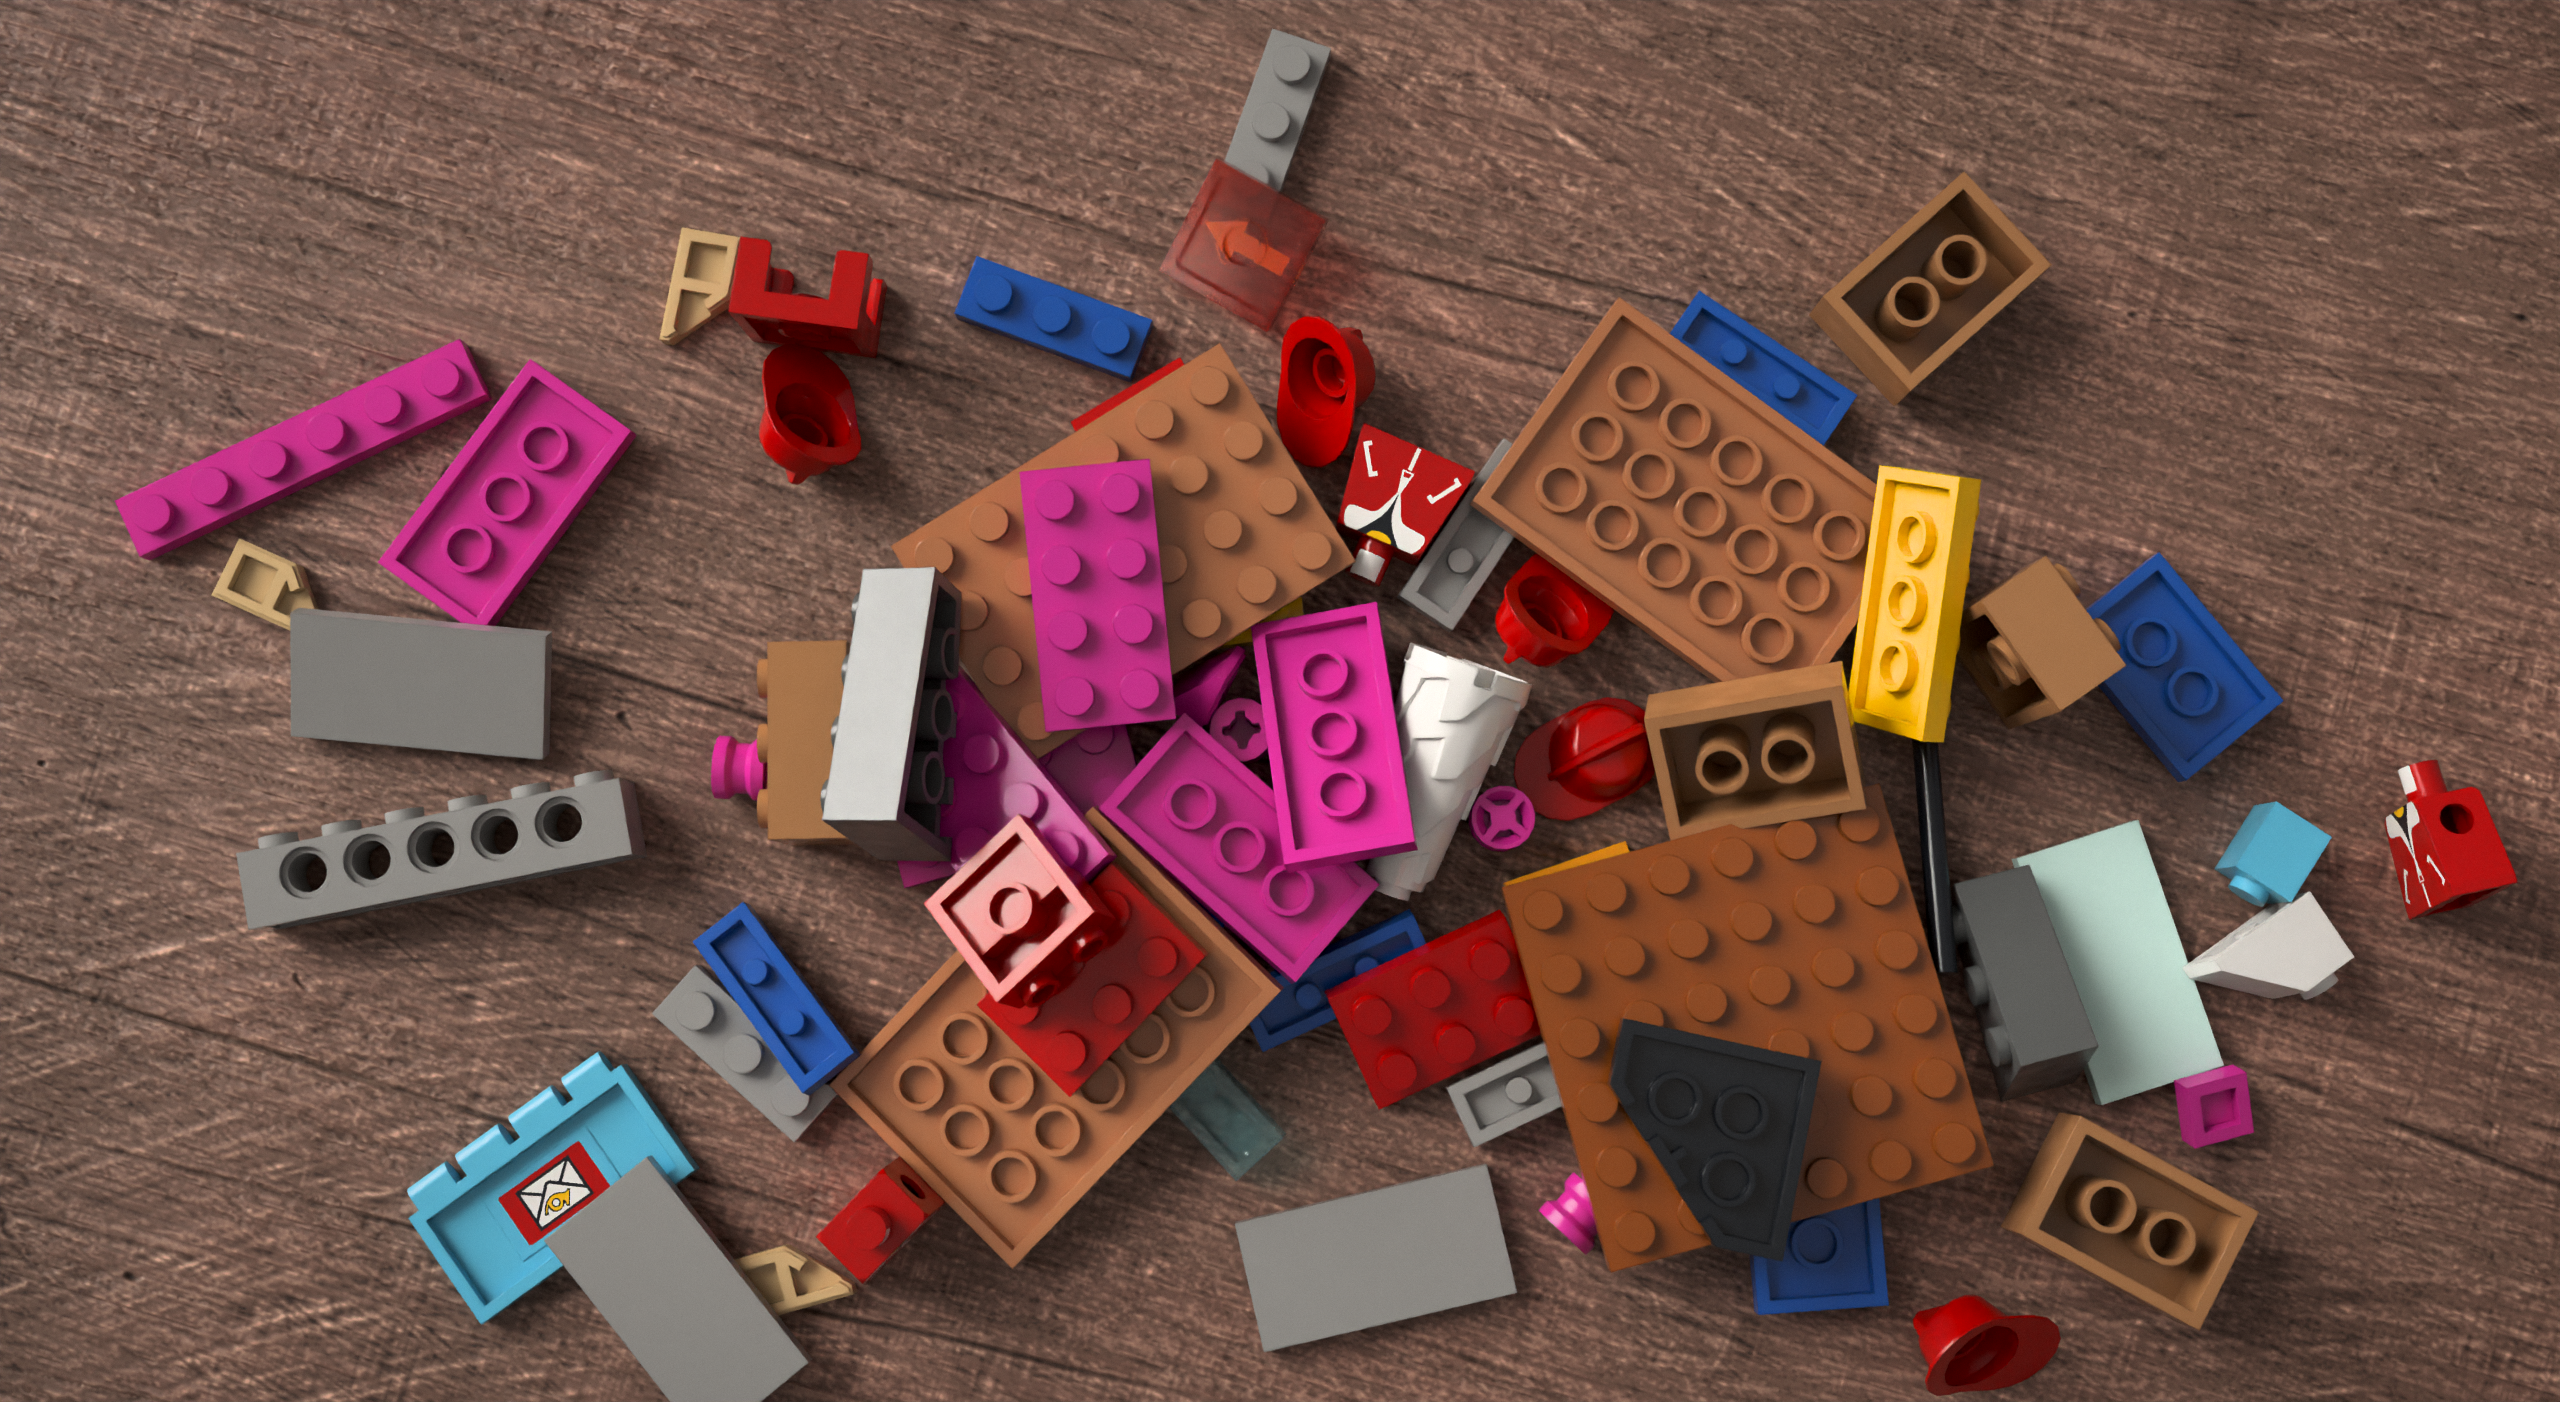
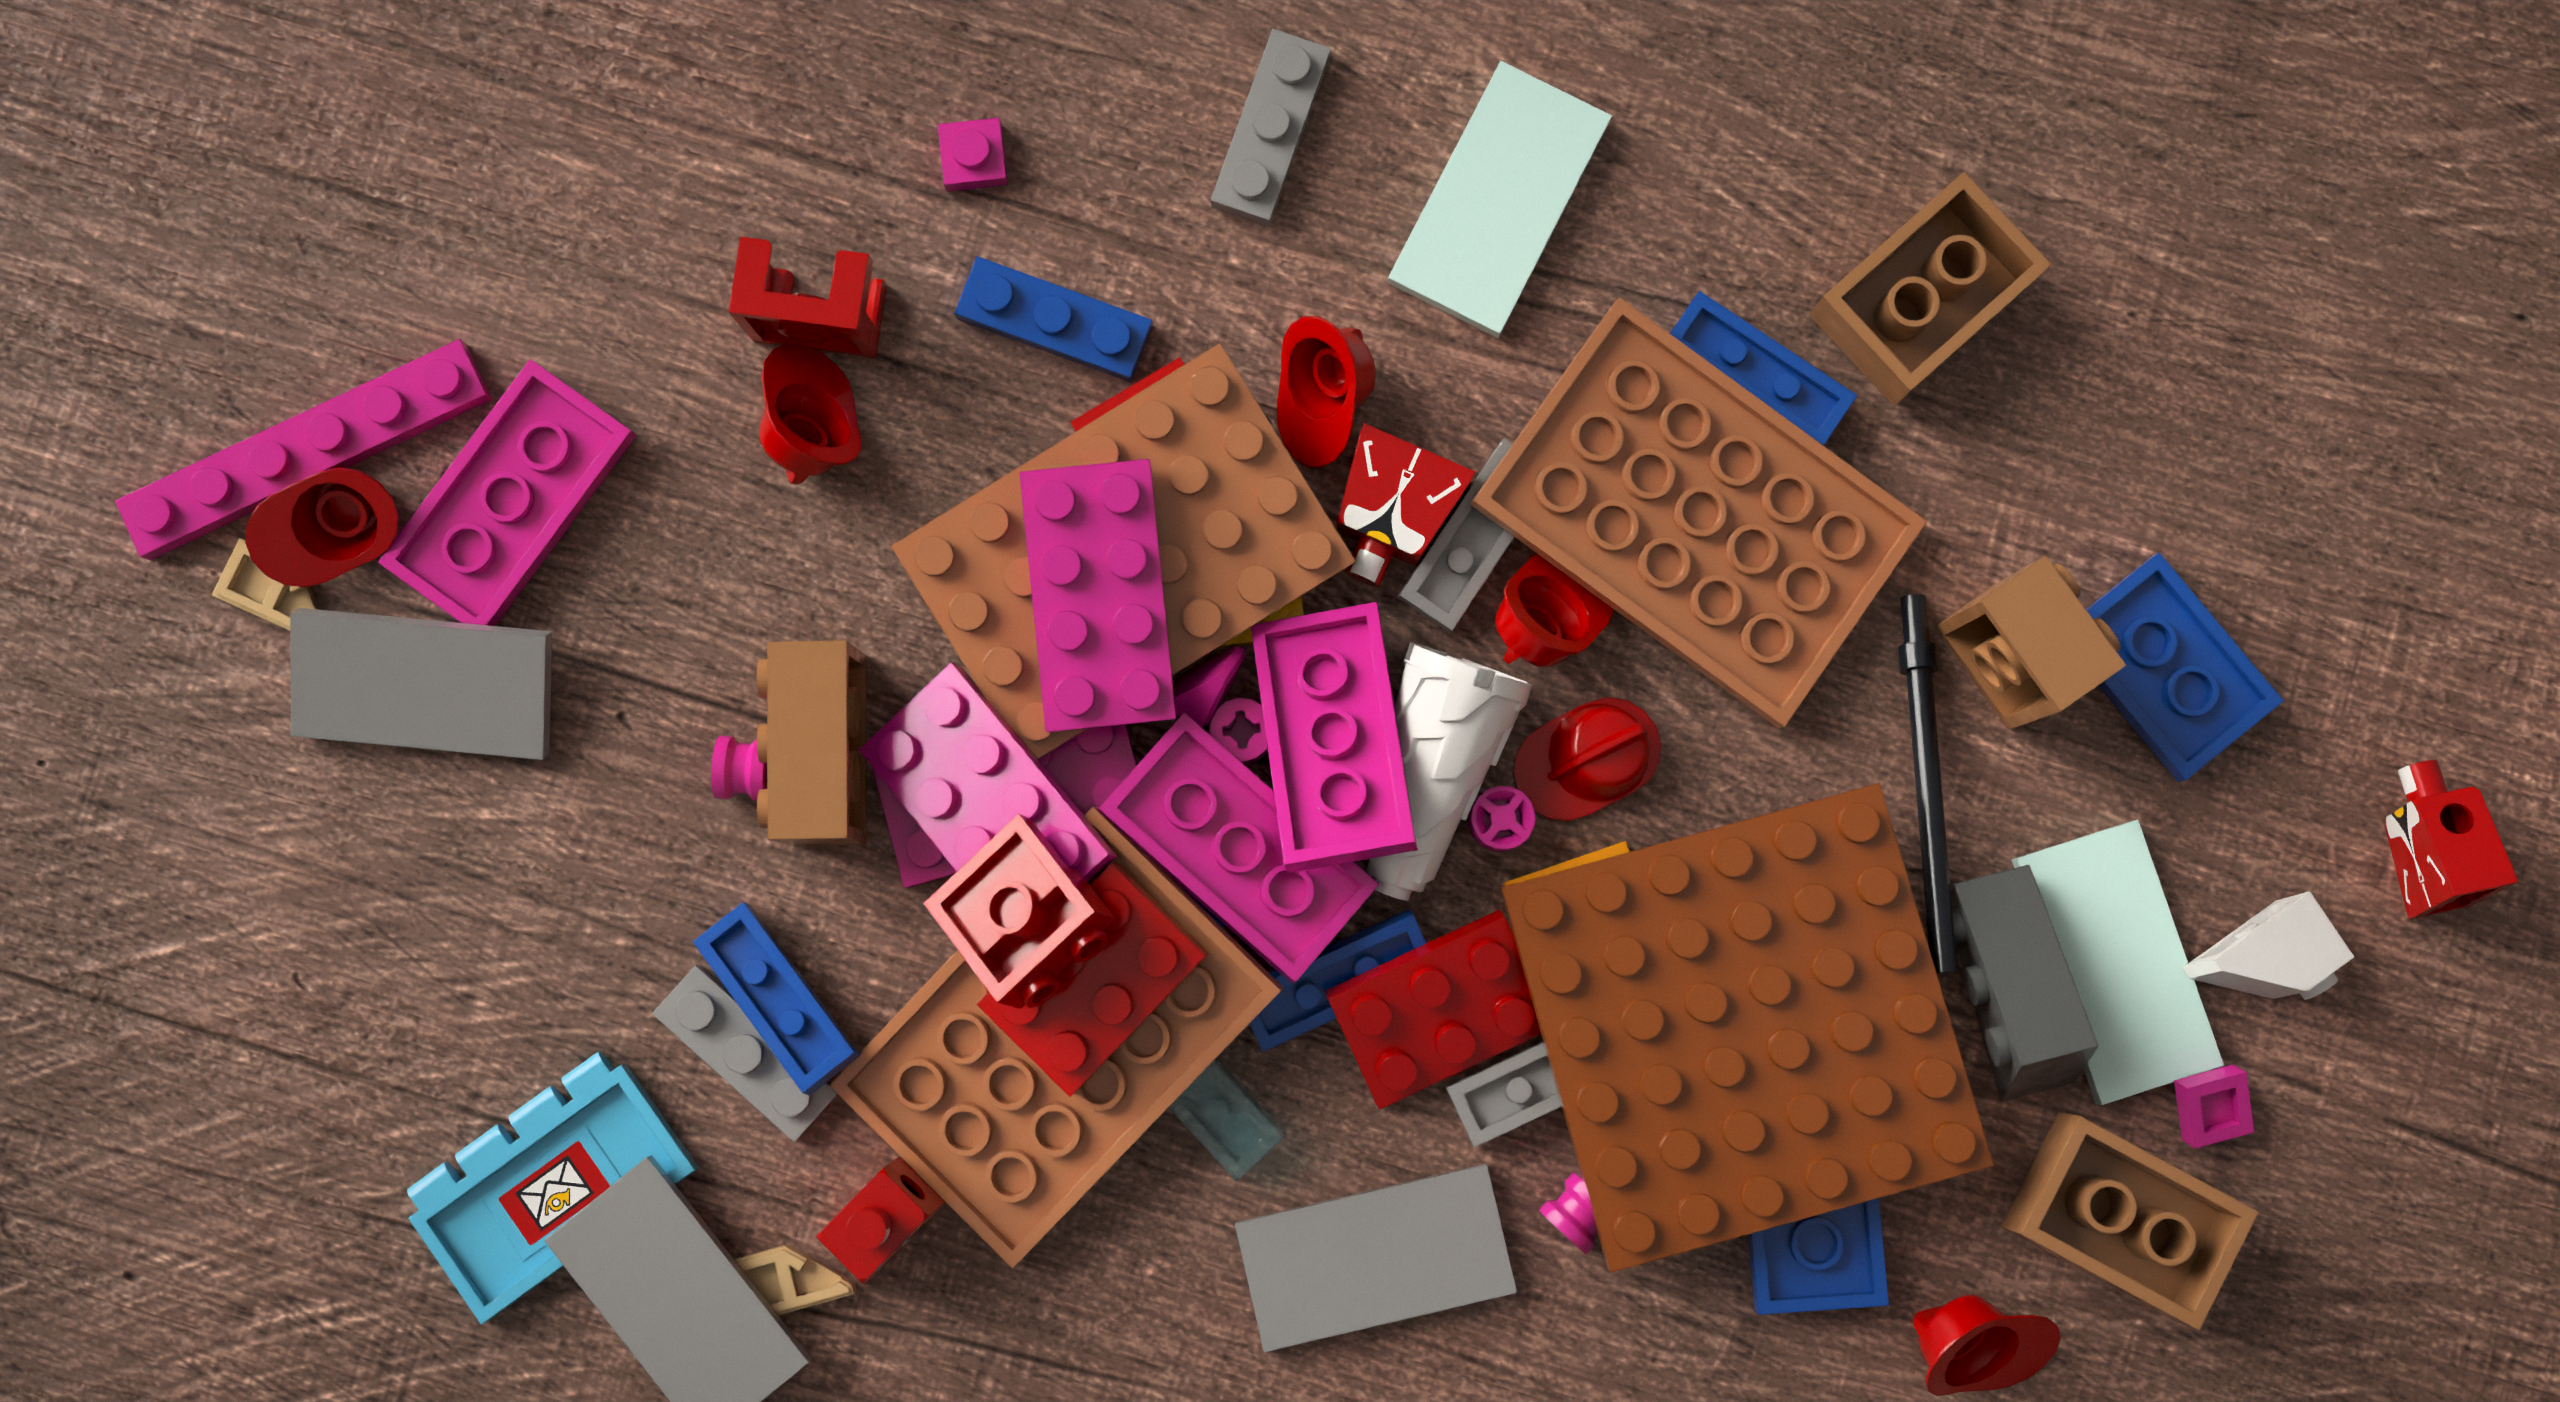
(281, 898): light grey brick -> none
(321, 527): none -> red piece
(699, 282): tan tile -> none
(896, 716): wedge -> none
(972, 154): none -> dark pink plate
(1243, 244): clear red tile -> none
(1499, 199): none -> light aqua tile
(1722, 1127): black plate -> none
(1756, 750): medium nougat brick -> none
(1913, 601): yellow plate -> none
(2271, 855): medium azure brick -> none

